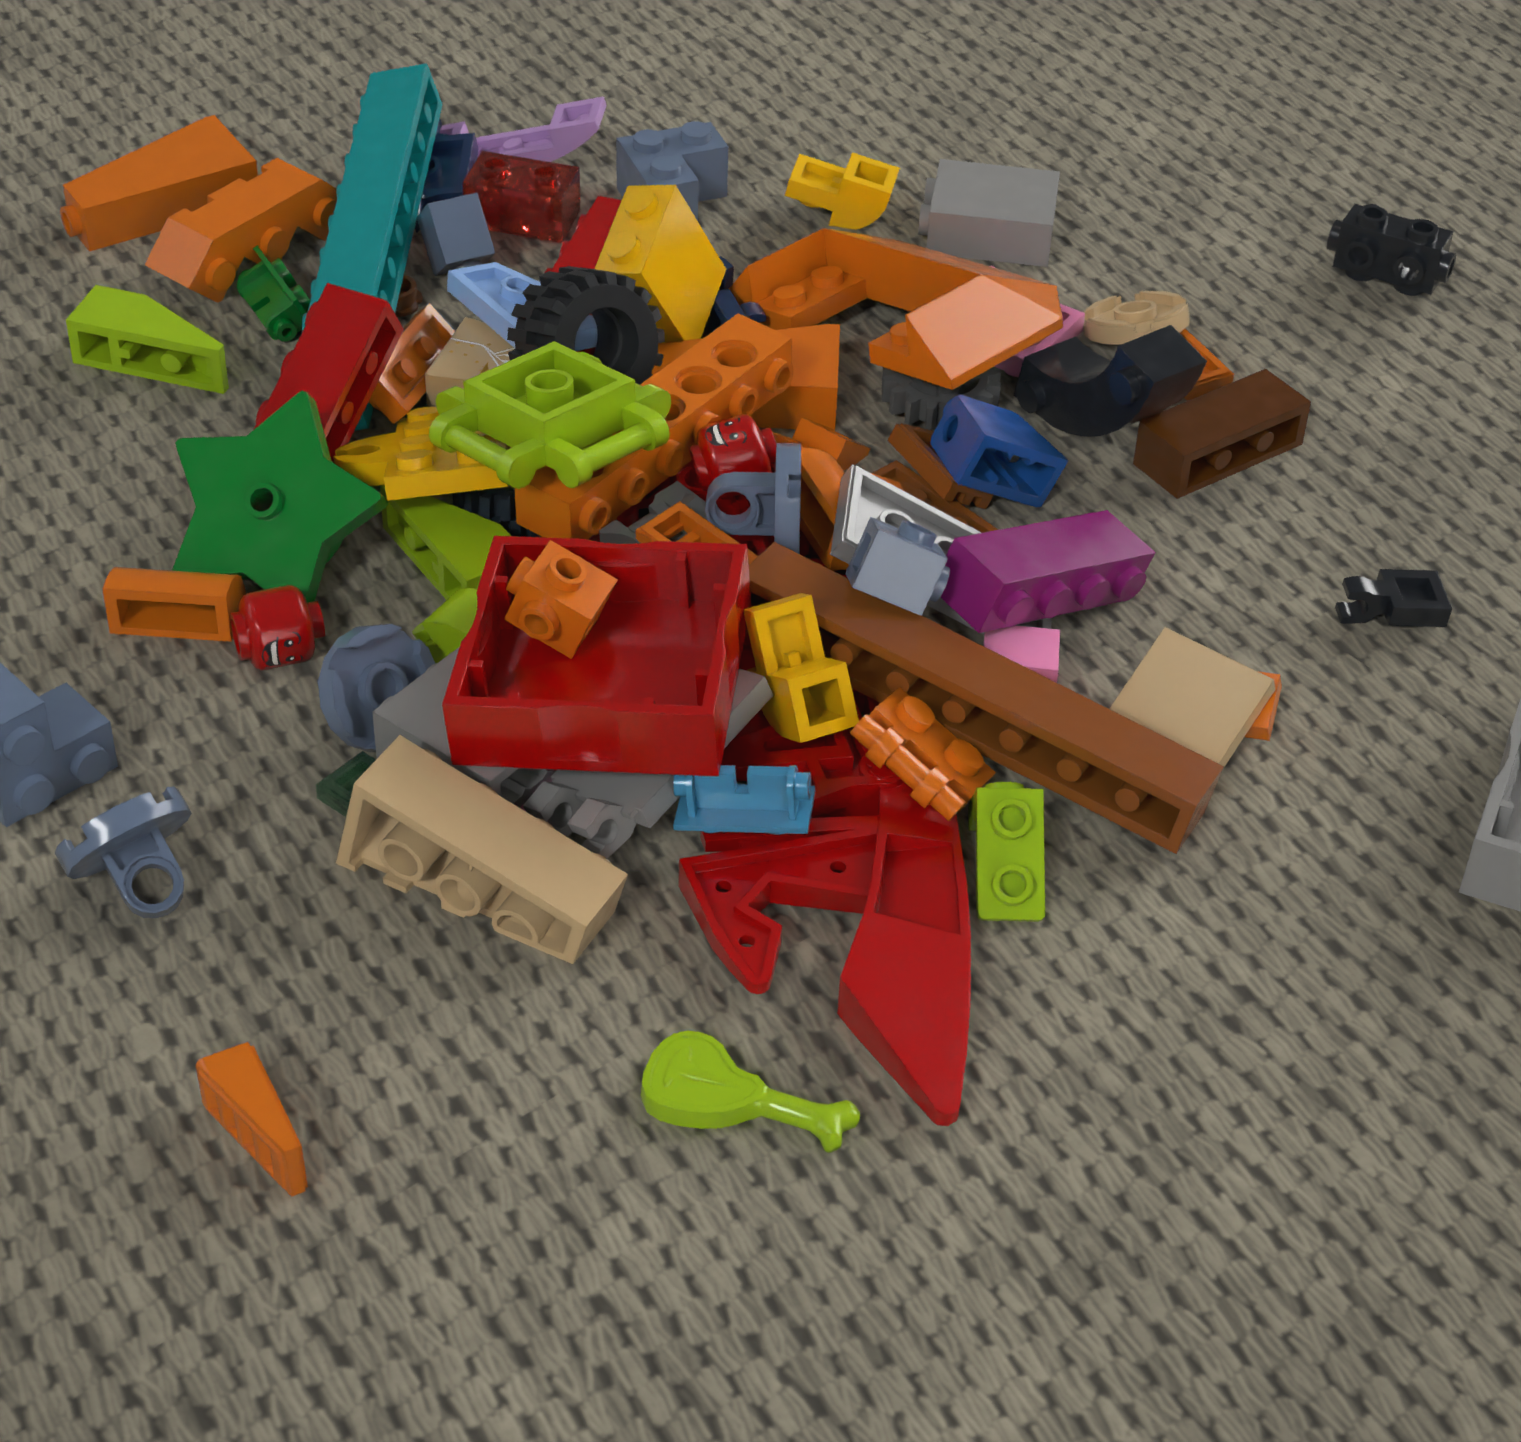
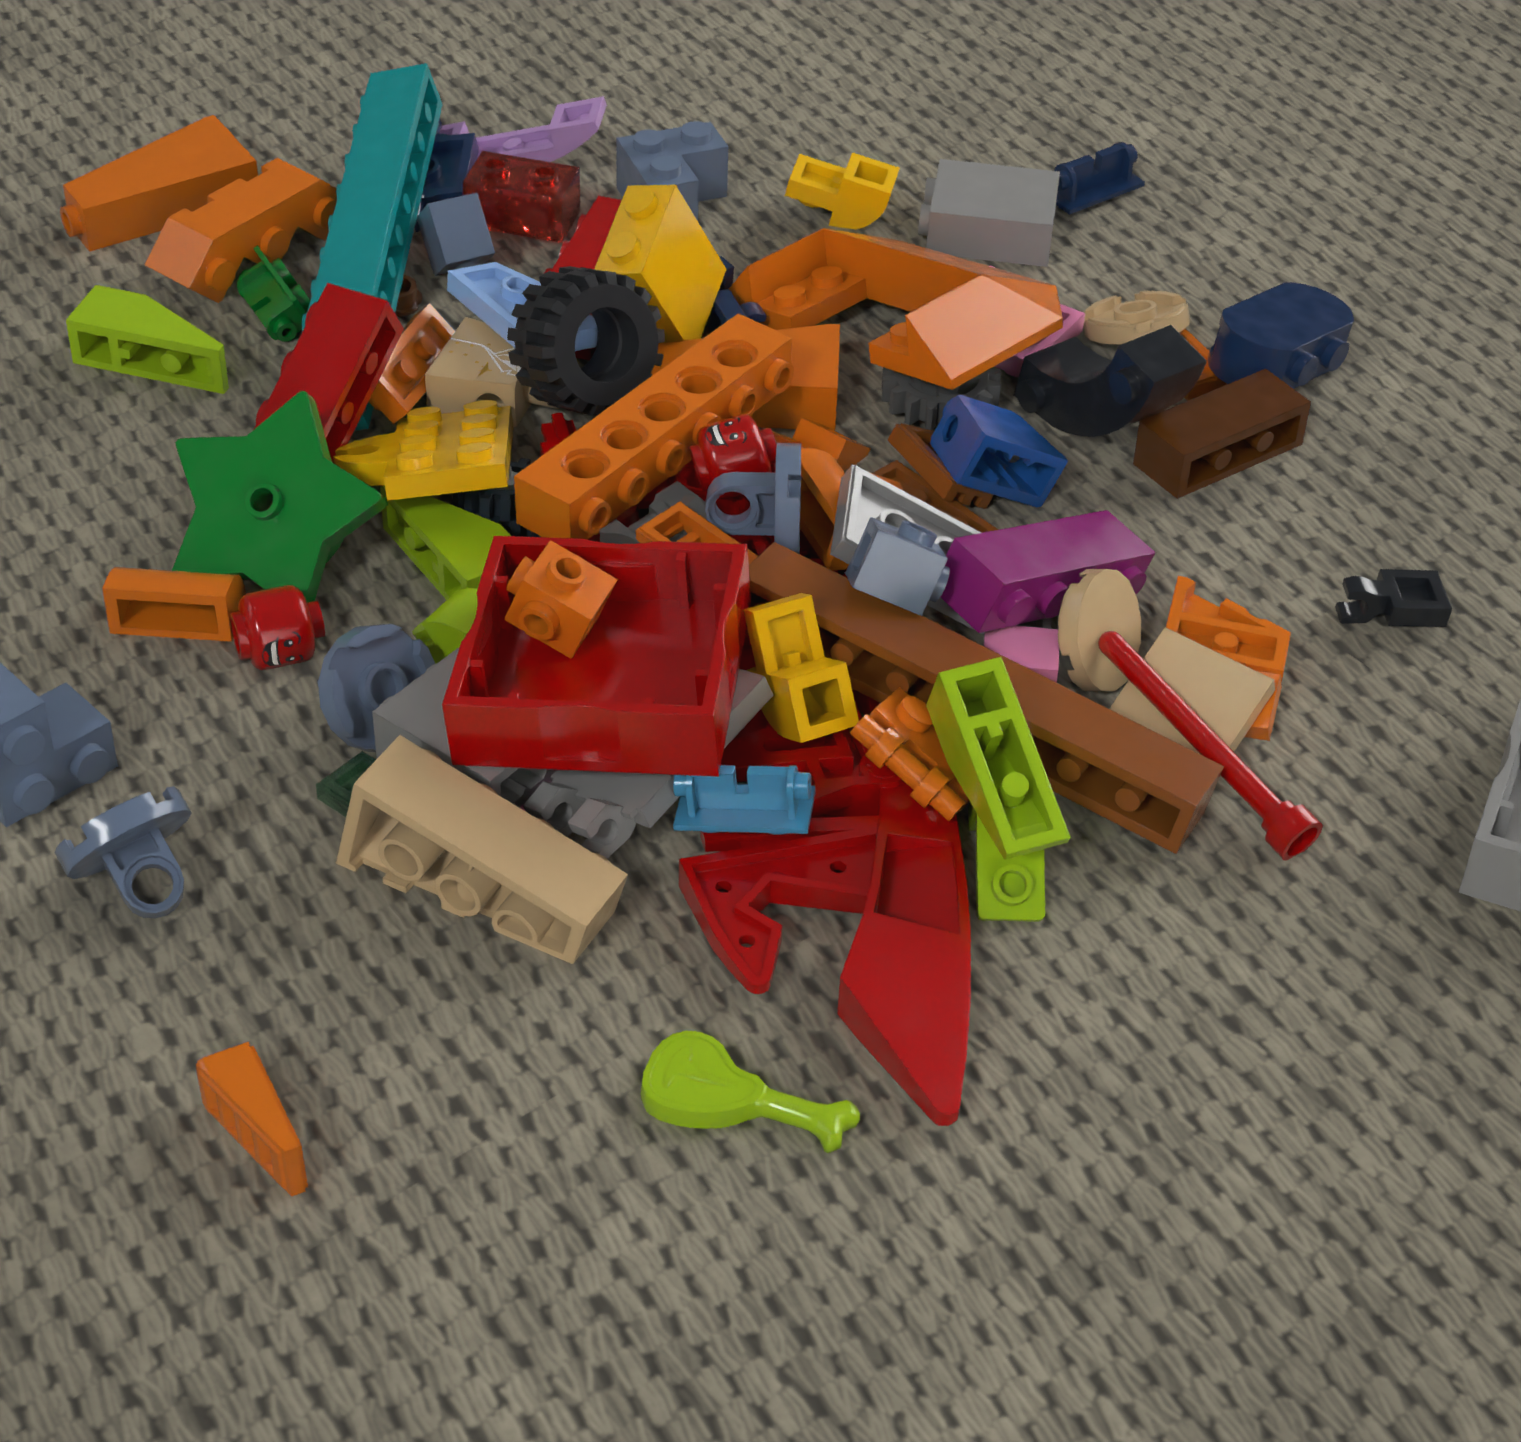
(553, 413): lime brick -> none
(996, 757): none -> lime slope
(1089, 609): none -> tan tile
(1092, 182): none -> dark blue hinge
(1228, 629): none -> orange wing
(1287, 330): none -> dark blue brick
(1287, 826): none -> red piece
(1392, 249): black brick -> none

